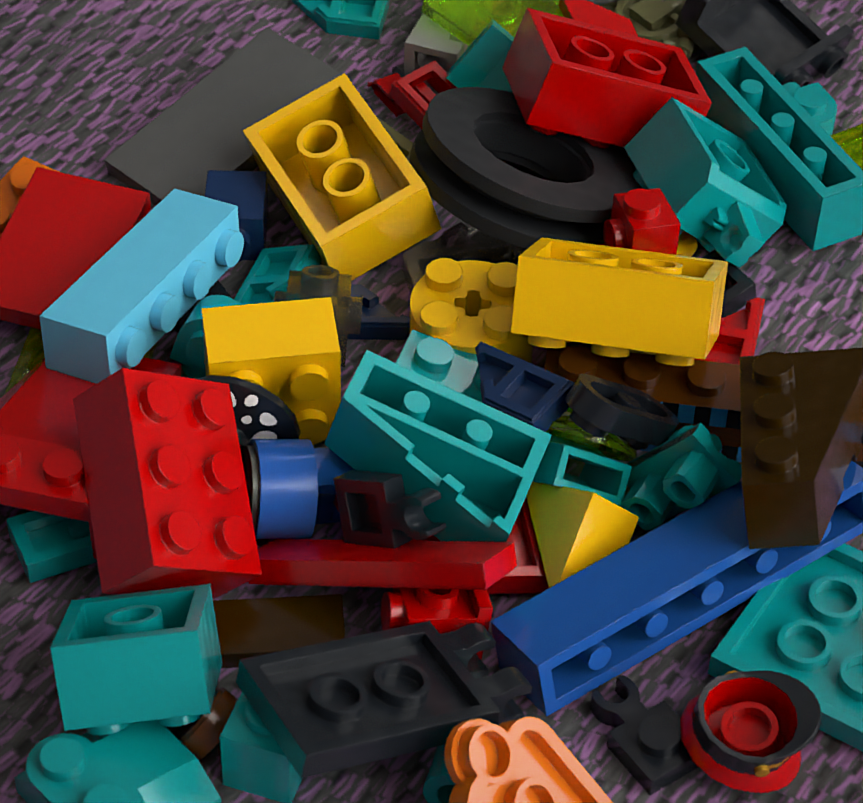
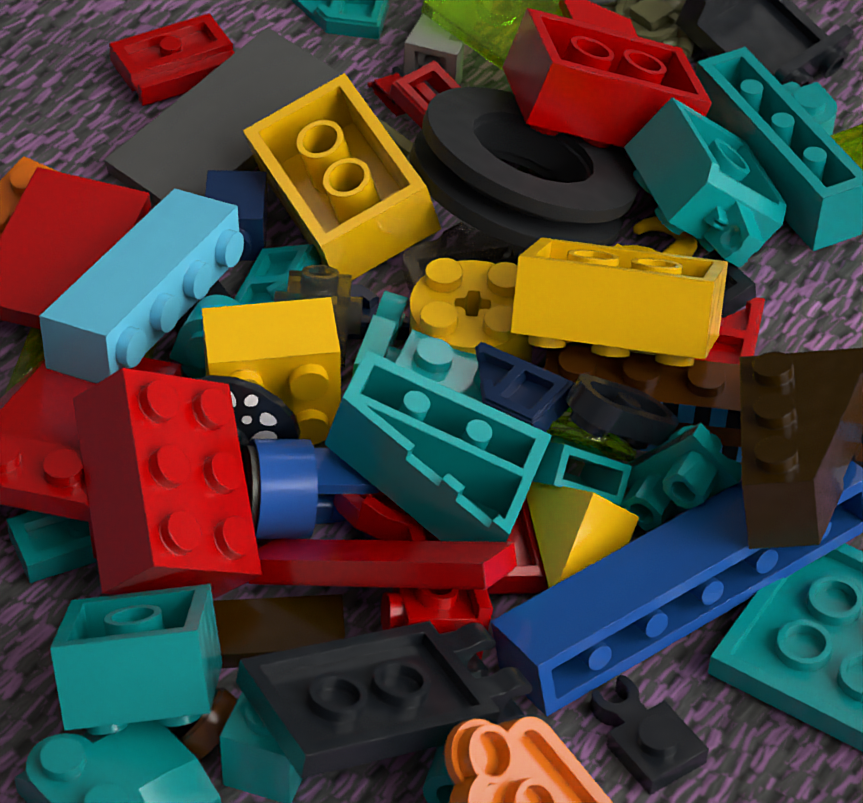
(171, 57): none -> red plate
(379, 511): black plate -> none
(384, 329): none -> teal plate
(483, 60): teal piece -> none
(642, 222): red brick -> none
(751, 729): red piece -> none

